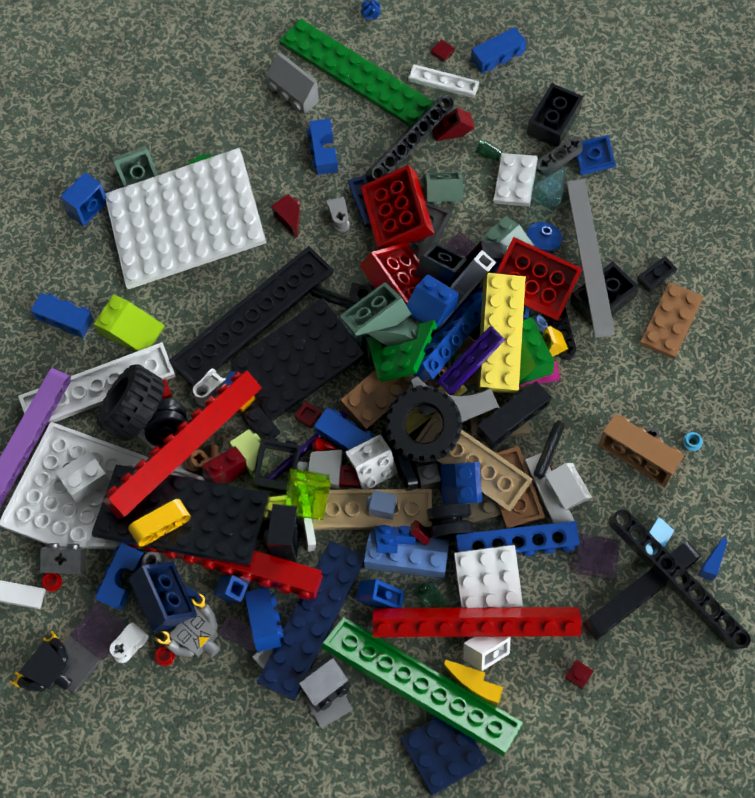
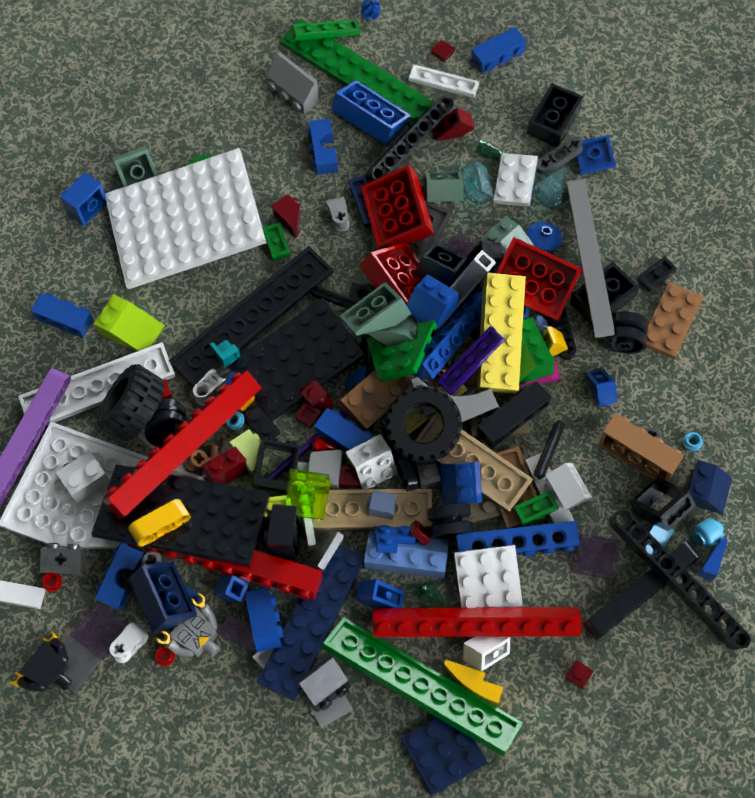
(225, 352): none -> teal panel
(240, 421): none -> medium azure plate
(276, 241): none -> green plate
(317, 396): none -> dark red plate
(325, 29): none -> green tile
(325, 550): none -> flat silver tile
(355, 378): none -> blue sticker
(370, 112): none -> blue slope
(477, 183): none -> clear light blue brick
(536, 508): none -> green plate
(602, 387): none -> blue slope
(629, 332): none -> black wheel
(665, 518): none -> black window
(708, 533): none -> medium azure head
(709, 486): none -> dark blue slope

